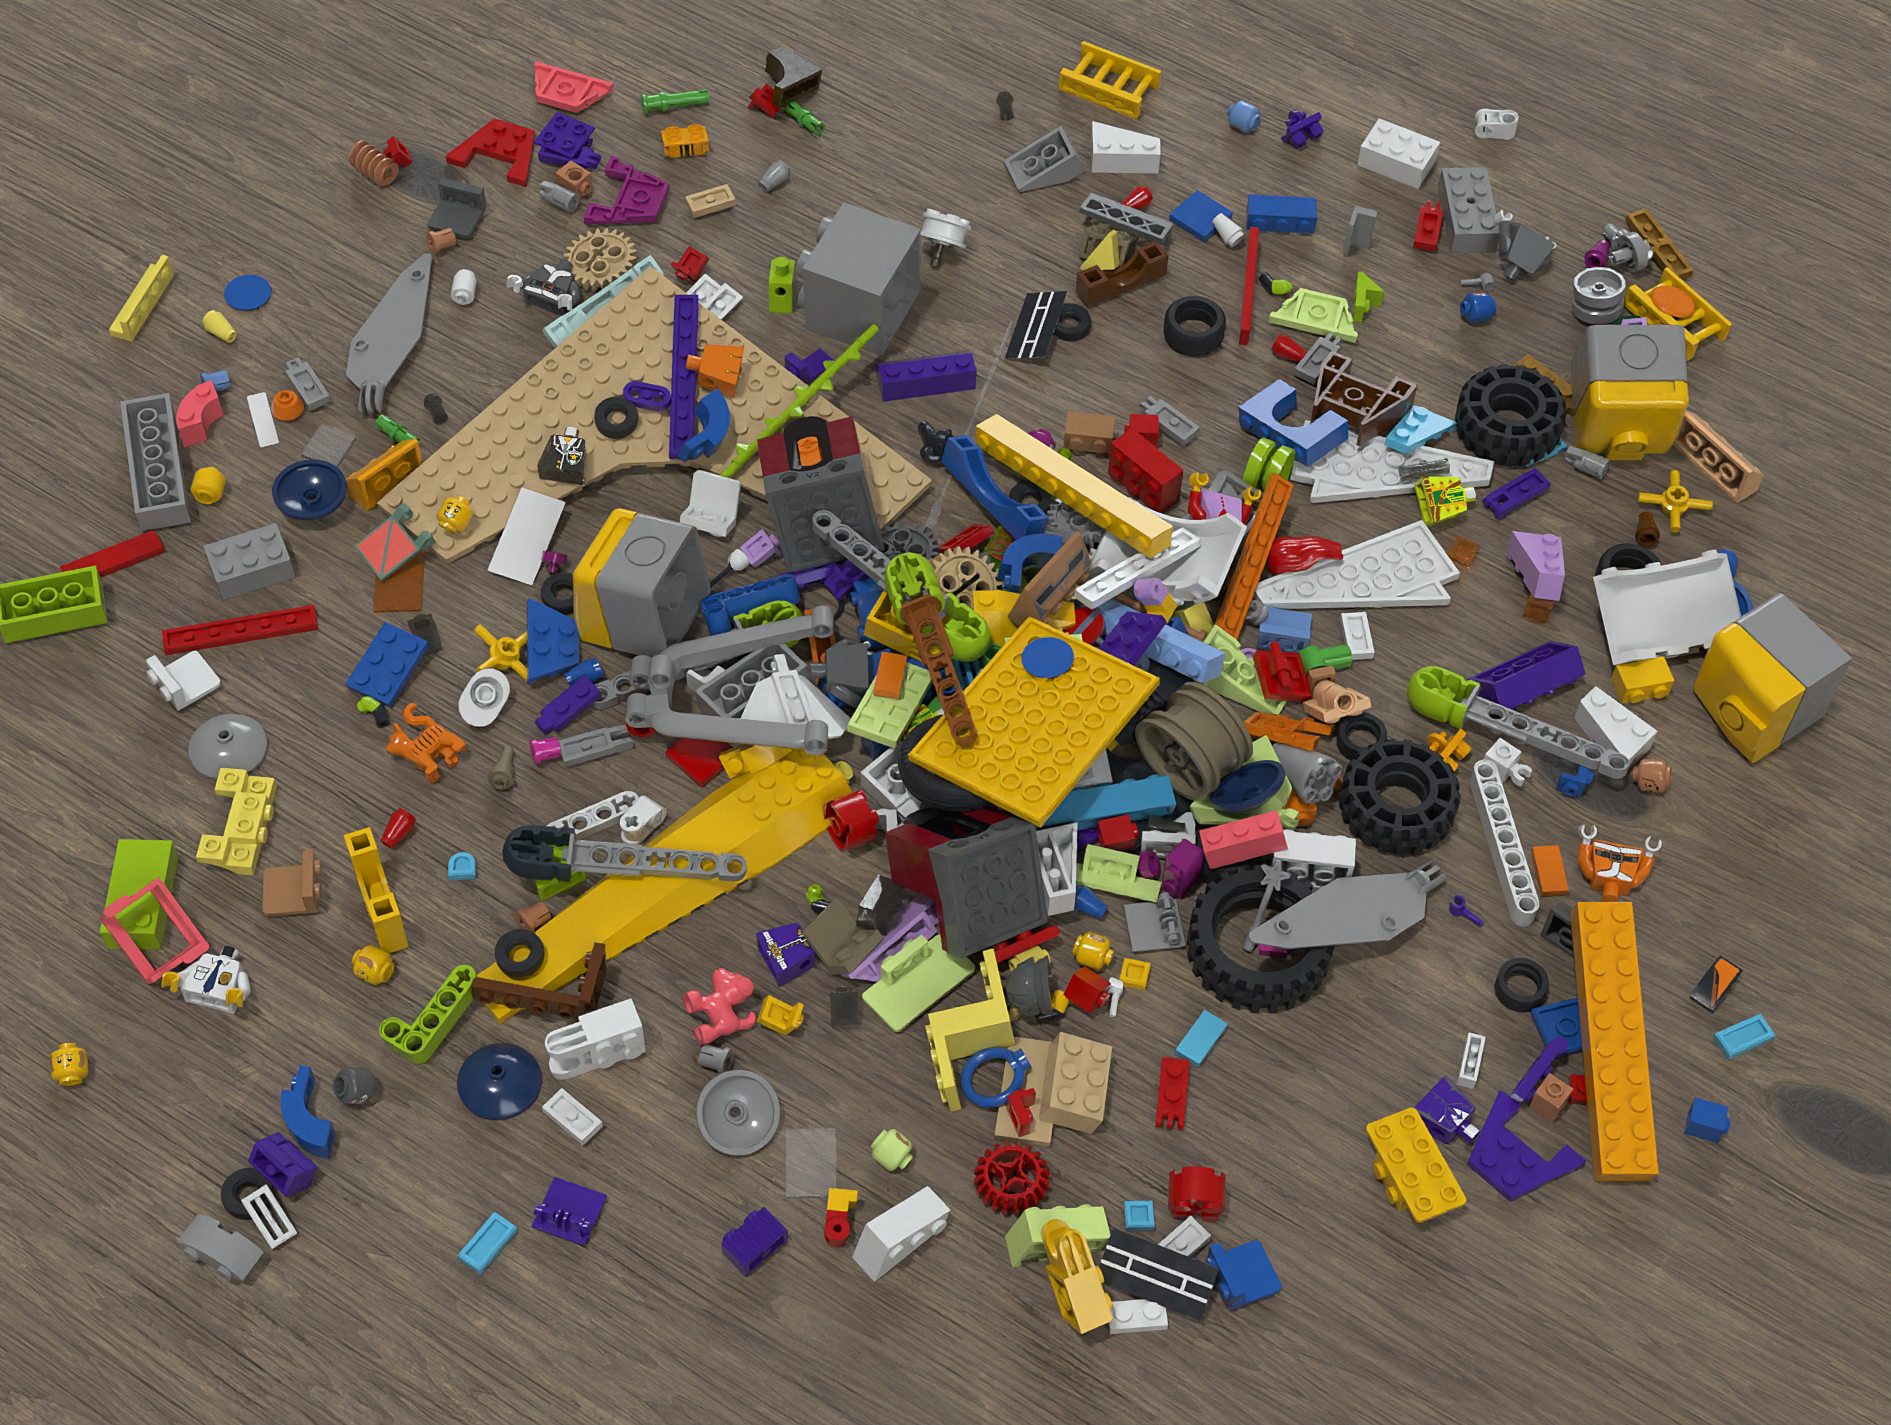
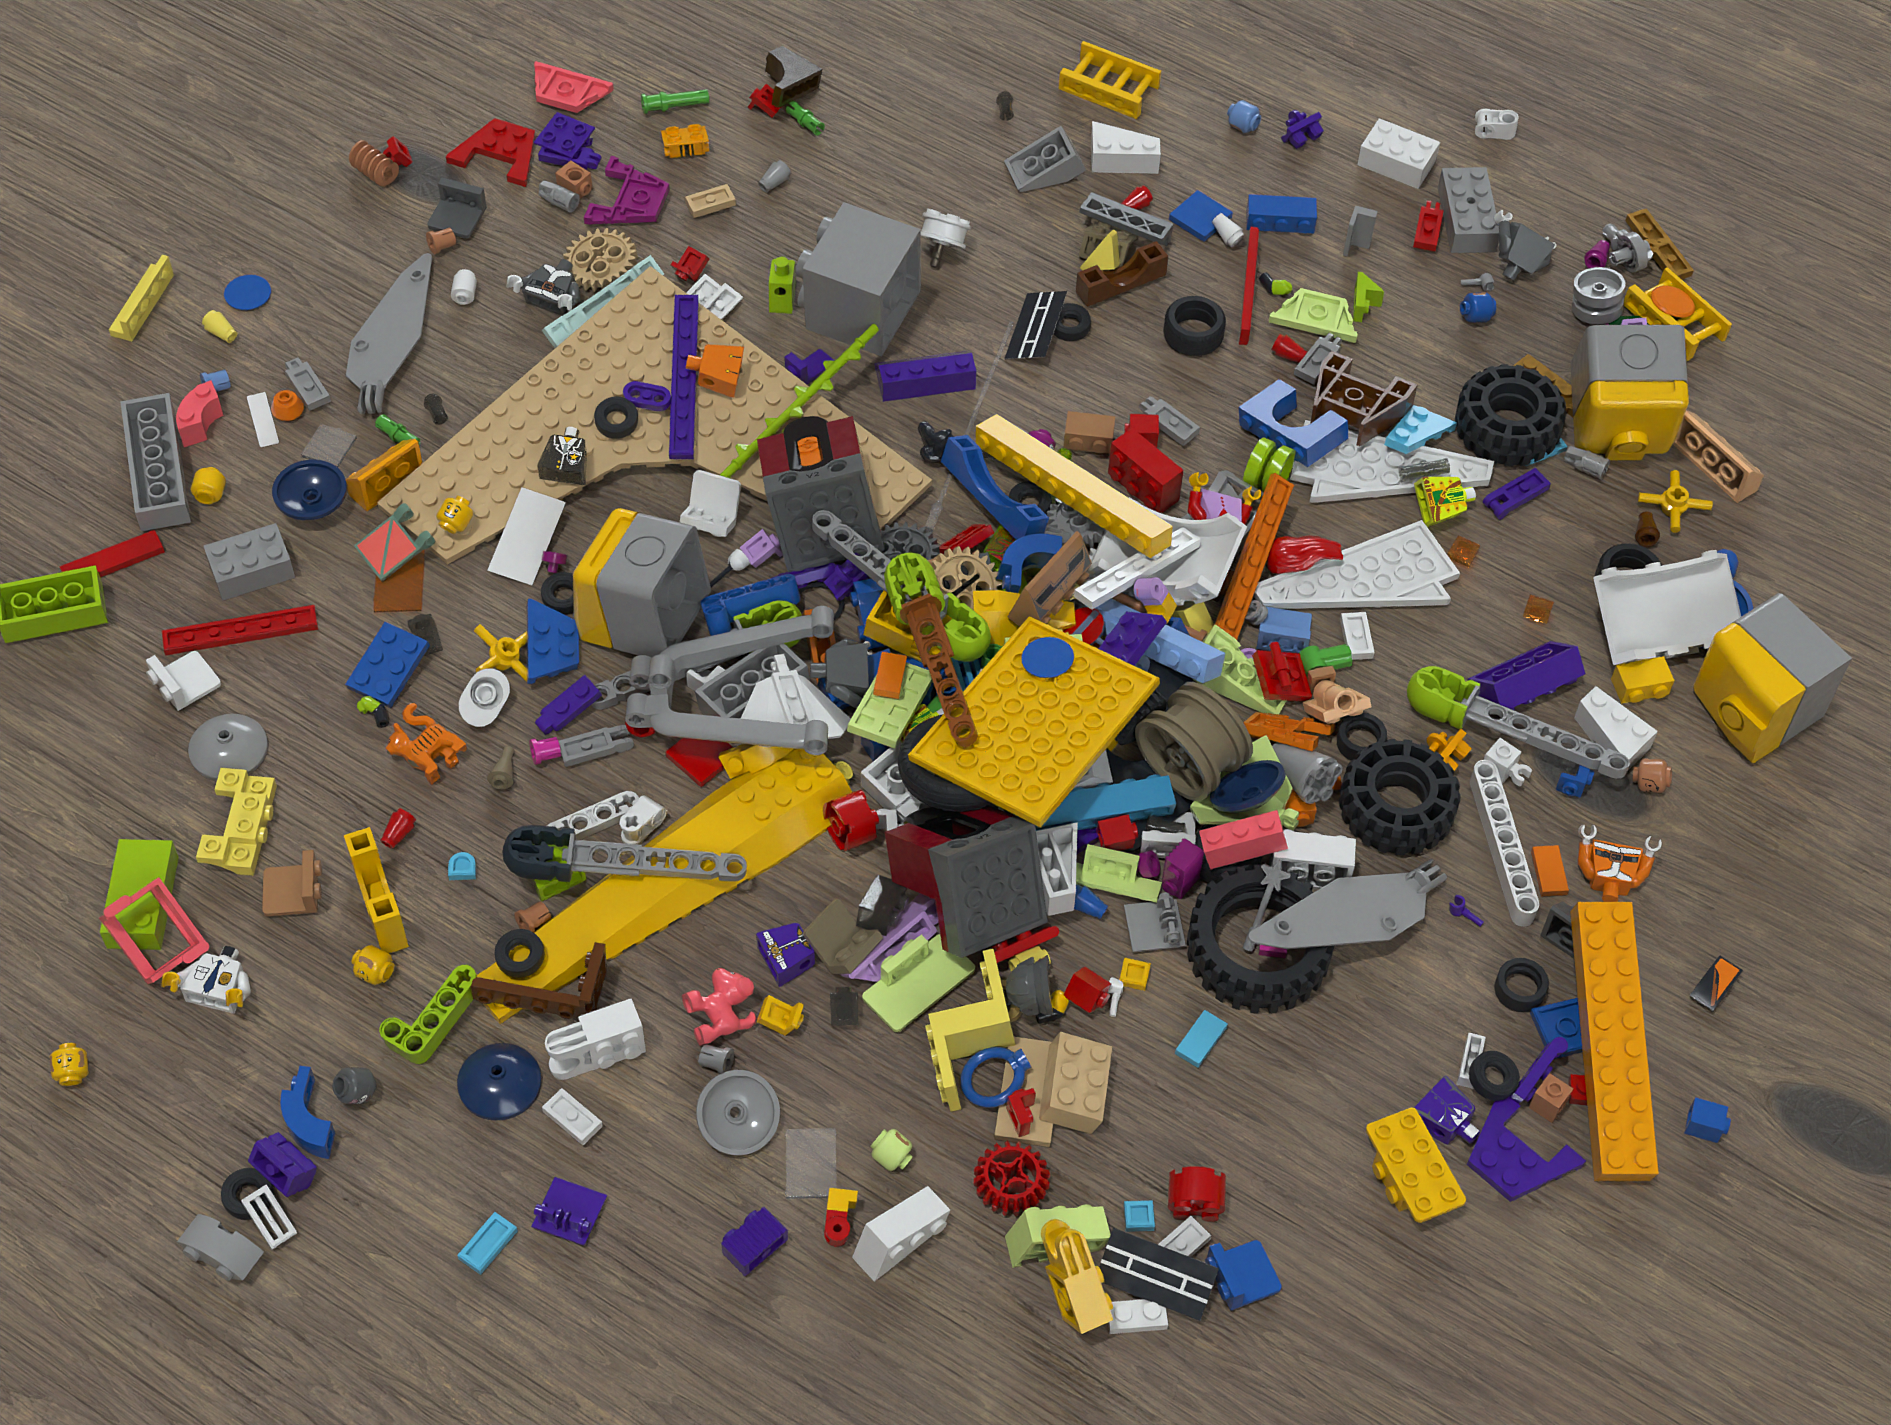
(589, 667): blue cone -> none
(715, 419): blue arch -> none
(816, 899): arm -> none
(1093, 951): yellow head -> none
(1172, 1092): red hinge -> none
(1483, 1085): none -> black tyre
(1540, 562): lavender wedge -> none
(1744, 1036): medium azure tile -> none

